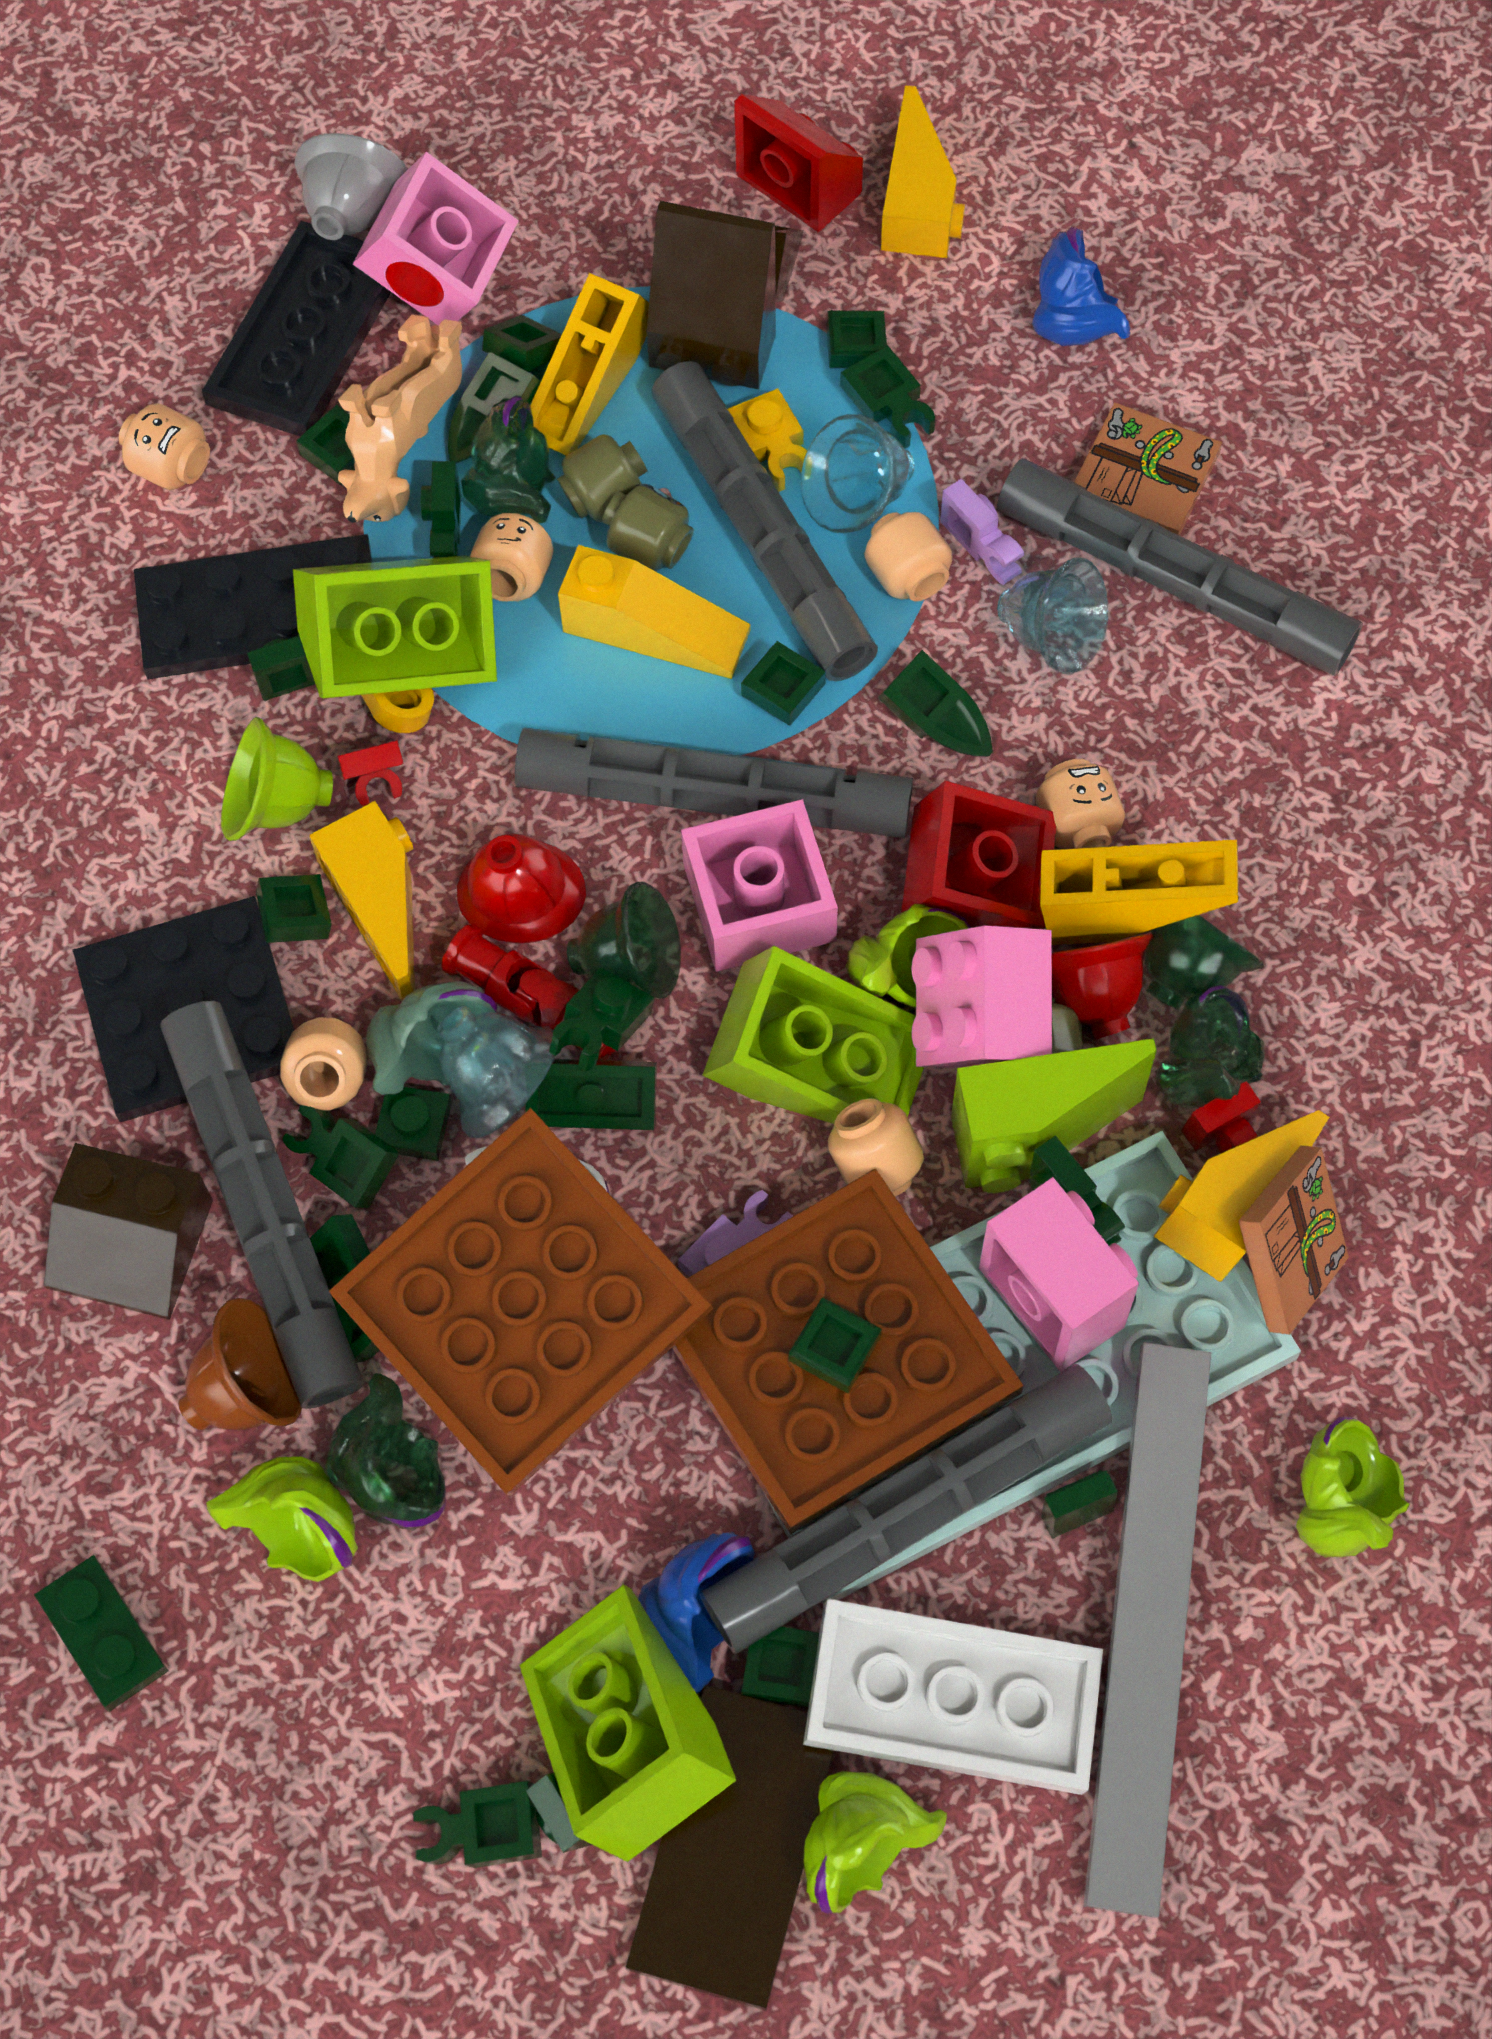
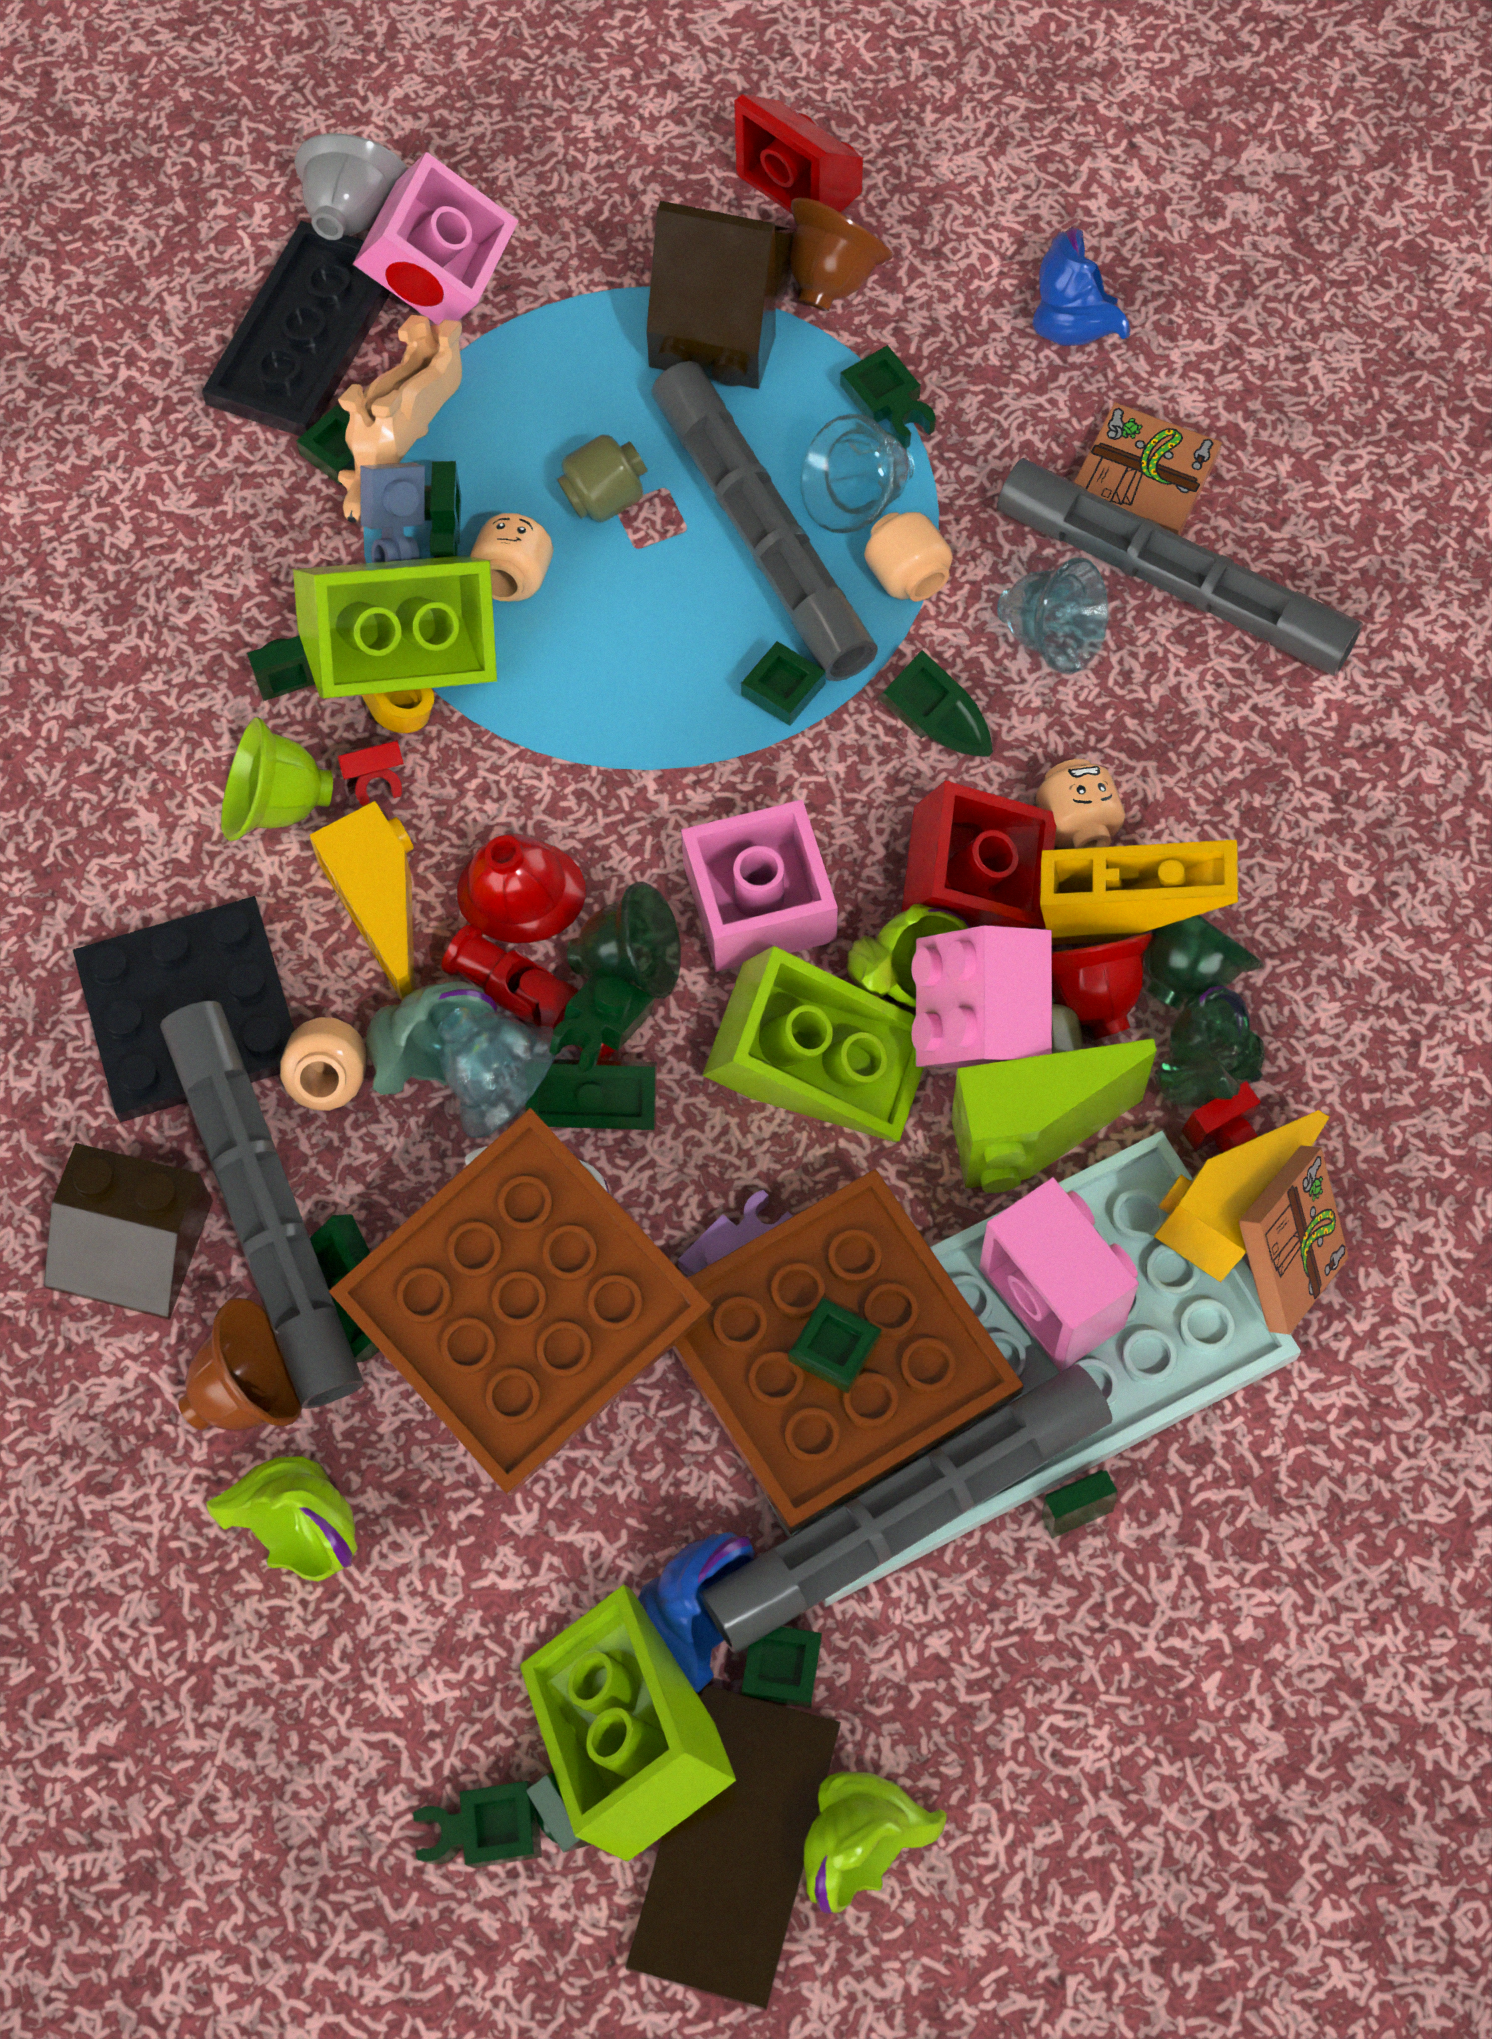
(101, 1633): dark green plate -> none
(164, 446): light nougat head -> none
(227, 605): black plate -> none
(293, 908): dark green plate -> none
(348, 1156): dark green plate -> none
(386, 1461): clear green hair -> none
(393, 500): none -> sand blue plate
(414, 1122): dark green plate -> none
(491, 384): dark green plate -> none
(509, 463): clear green hair -> none
(521, 342): dark green plate -> none
(589, 362): yellow slope -> none
(648, 527): olive head -> none
(648, 614): yellow slope -> none
(710, 781): dark grey piece -> none
(771, 433): yellow plate -> none
(831, 253): none -> dark orange hat
(854, 336): dark green tile -> none
(878, 1137): light nougat head -> none
(921, 187): yellow slope -> none
(954, 1697): white plate -> none
(975, 526): lavender plate -> none
(1055, 1161): dark green plate -> none
(1148, 1632): light grey tile -> none
(1349, 1491): lime hair -> none

